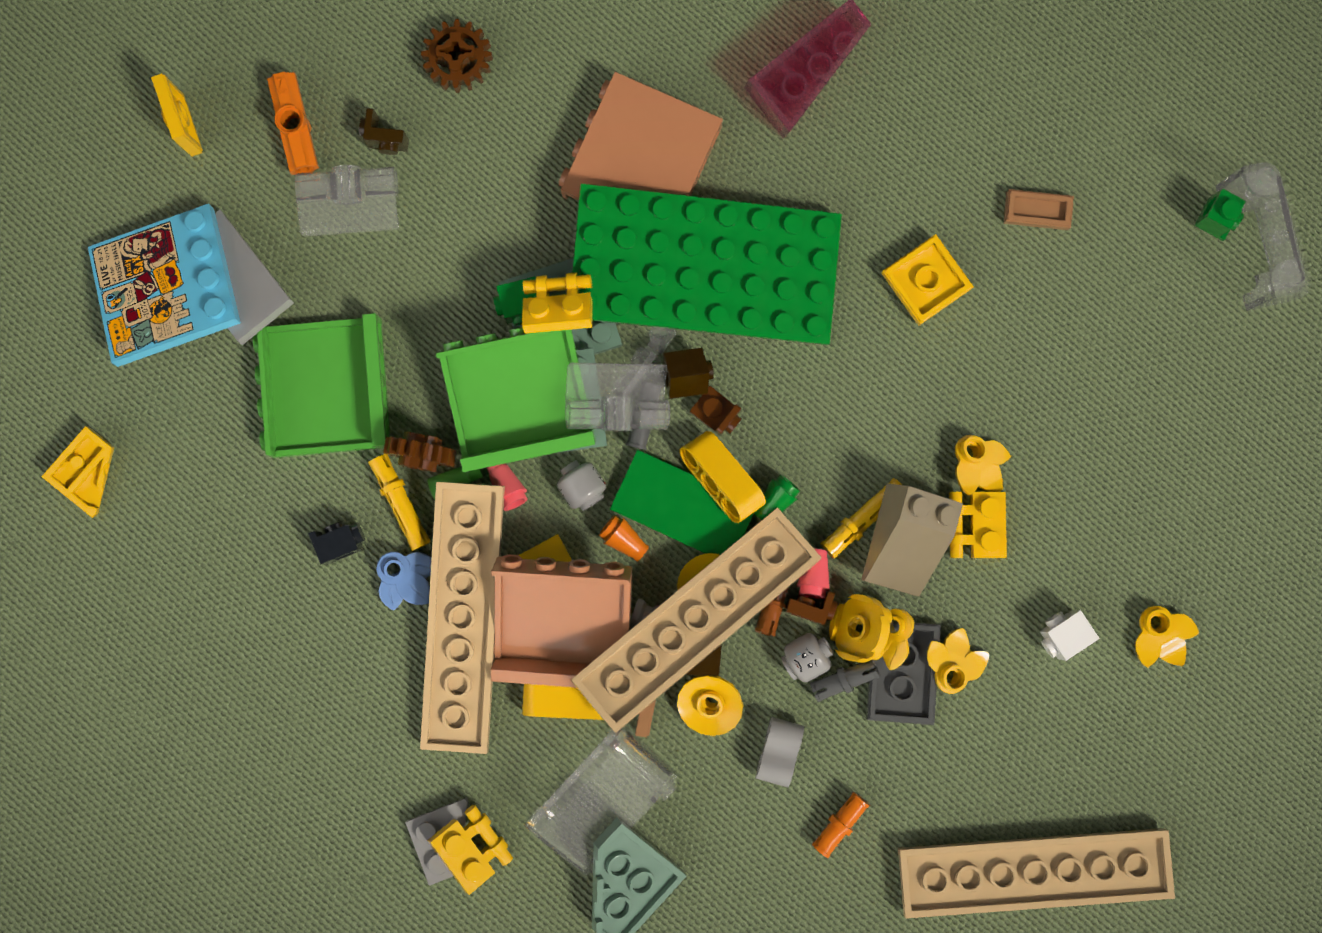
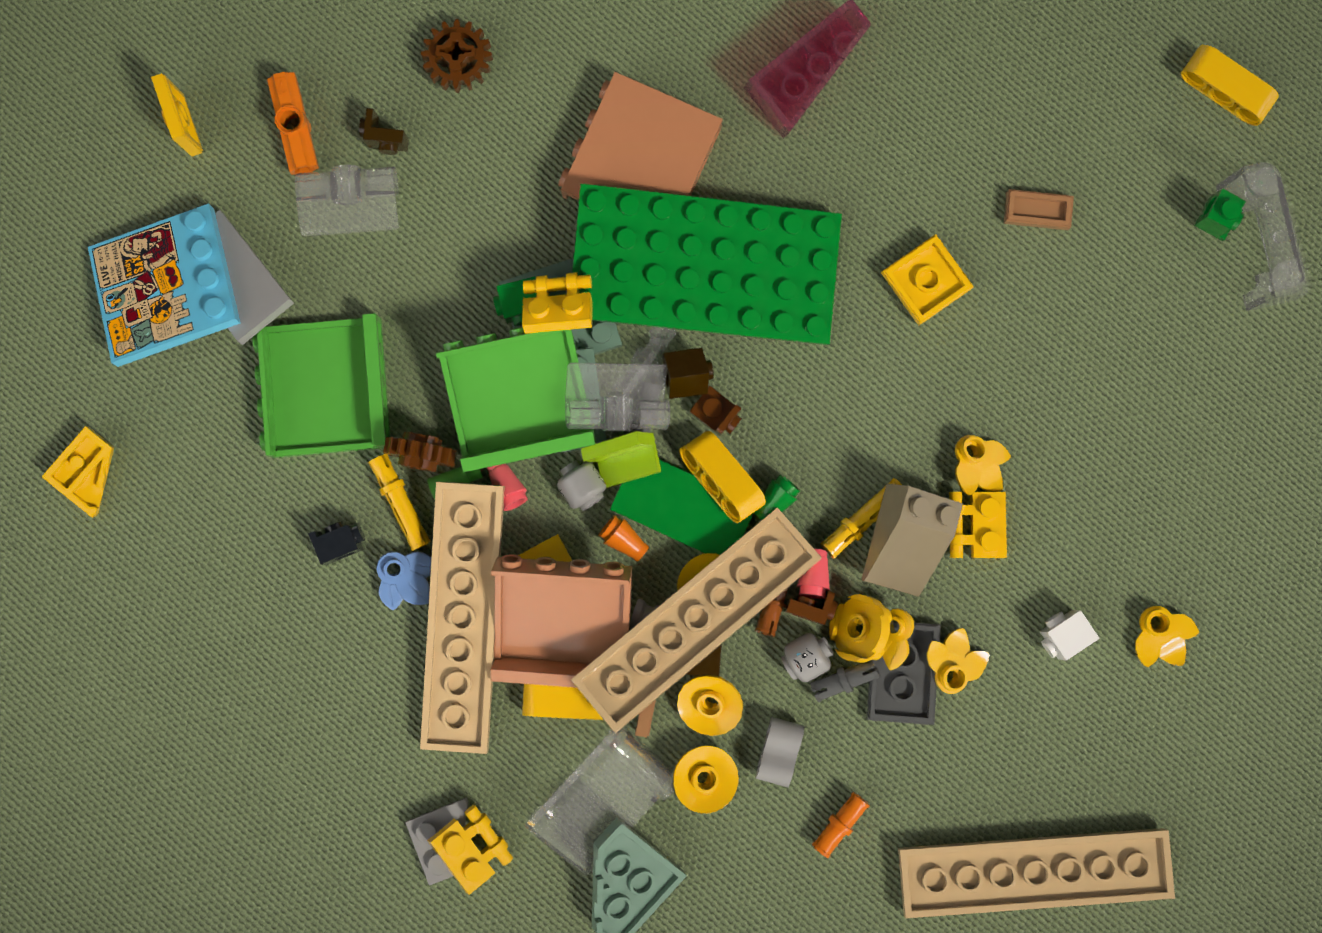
(624, 457): none -> lime panel
(720, 782): none -> yellow dish
(1229, 85): none -> yellow beam

